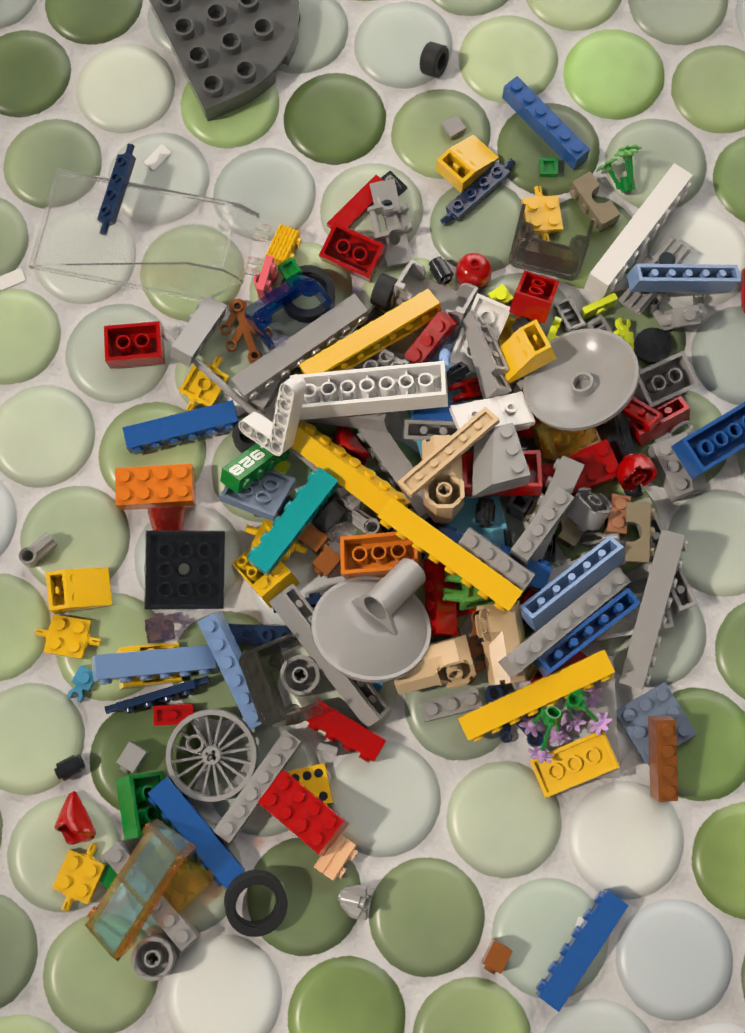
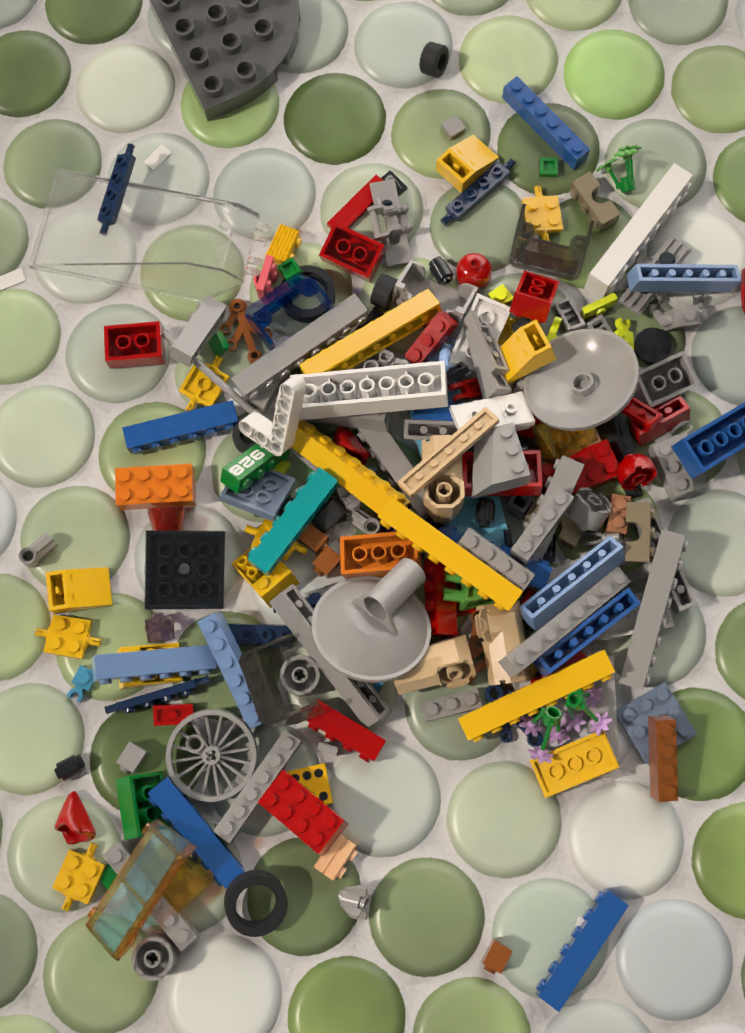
(218, 344): none -> green tile

